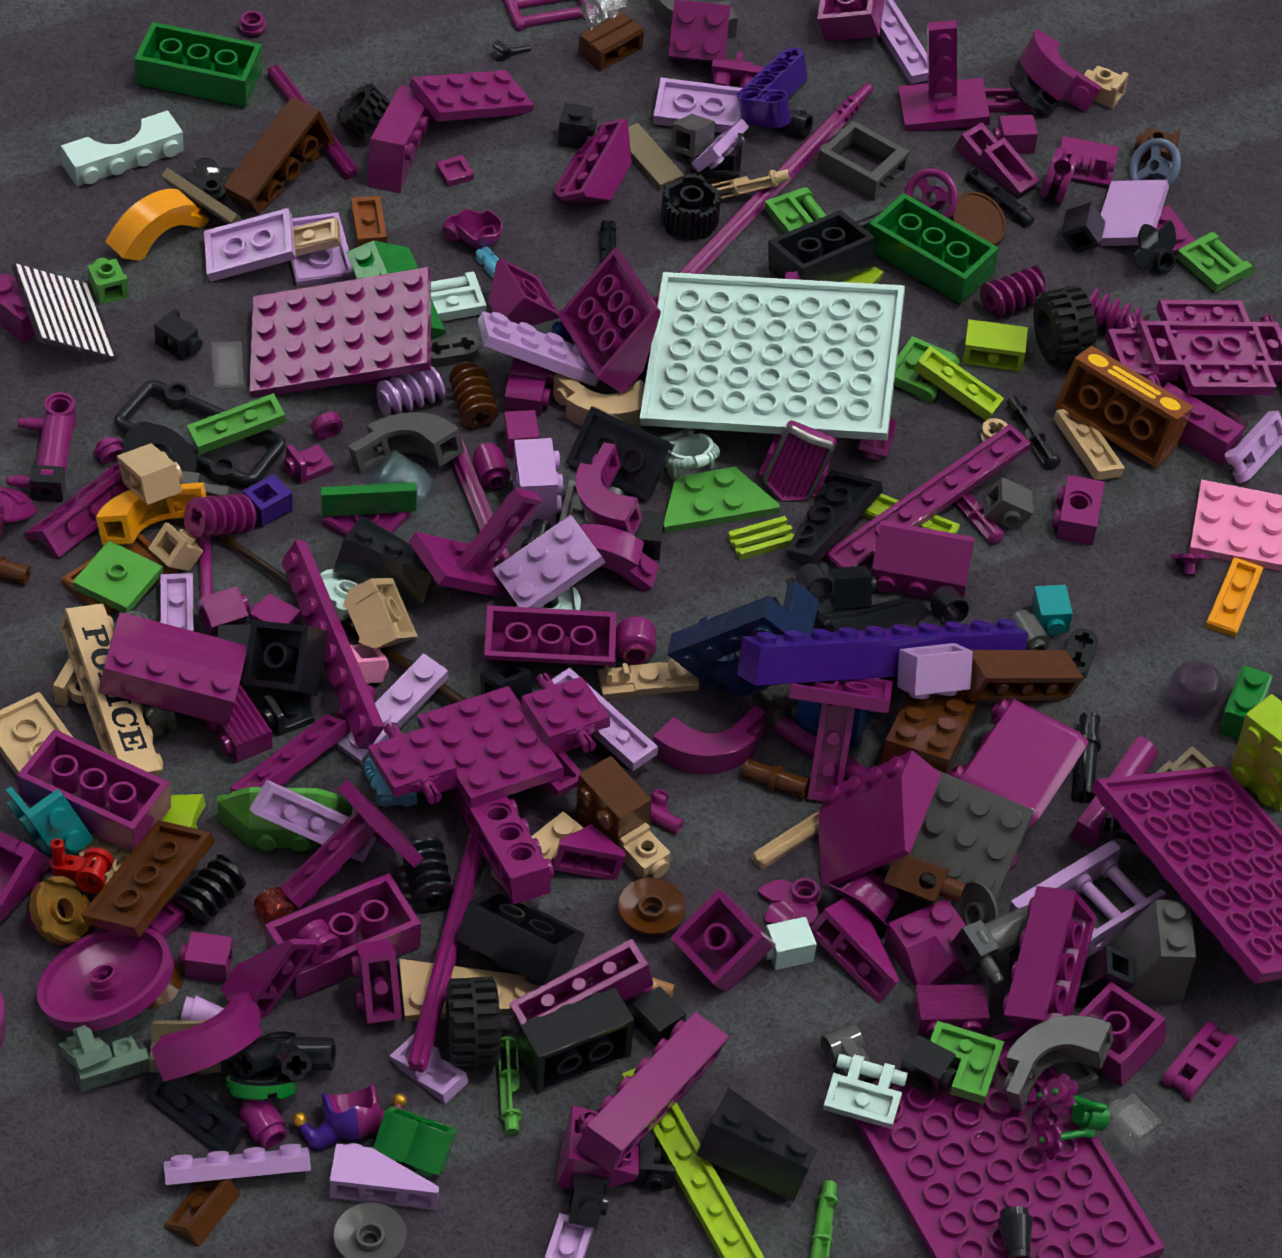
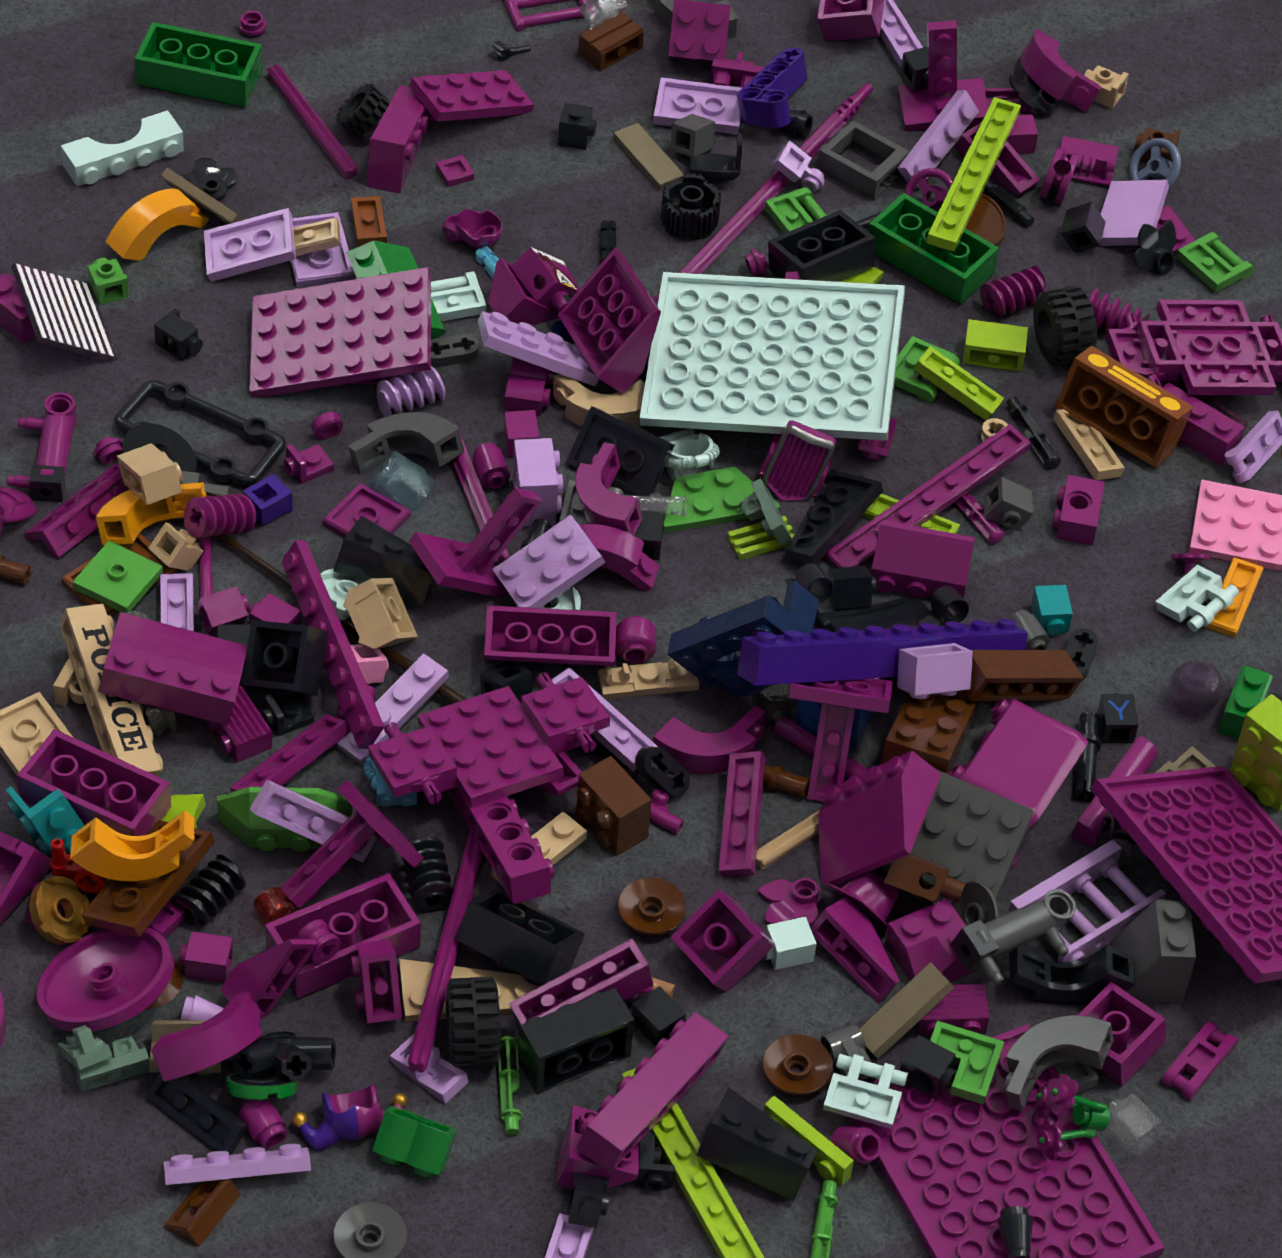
(132, 857): none -> light orange arch
(228, 366): clear tile -> none
(236, 423): bright green plate -> none
(279, 155): reddish brown wedge -> none
(368, 499): green tile -> none
(371, 1176): lavender slope -> none
(473, 395): reddish brown piece -> none
(545, 278): none -> magenta torso
(589, 854): magenta slope -> none
(597, 166): magenta wedge -> none
(645, 853): tan brick -> none
(663, 504): none -> clear pin
(666, 765): none -> black beam
(720, 147): lavender plate -> none
(742, 814): none -> magenta plate
(744, 185): tan piece -> none
(756, 263): none -> magenta plate
(762, 504): none -> sand green hinge
(794, 165): none -> lavender plate
(798, 1052): none -> reddish brown dish
(829, 1159): none -> lime plate
(858, 1143): none -> magenta brick
(905, 1010): none -> dark tan tile
(915, 69): none -> black brick
(940, 135): none -> lavender plate
(973, 174): none -> lime plate
(1049, 958): magenta slope -> none
(1118, 718): none -> black brick
(1192, 591): none -> light aqua plate

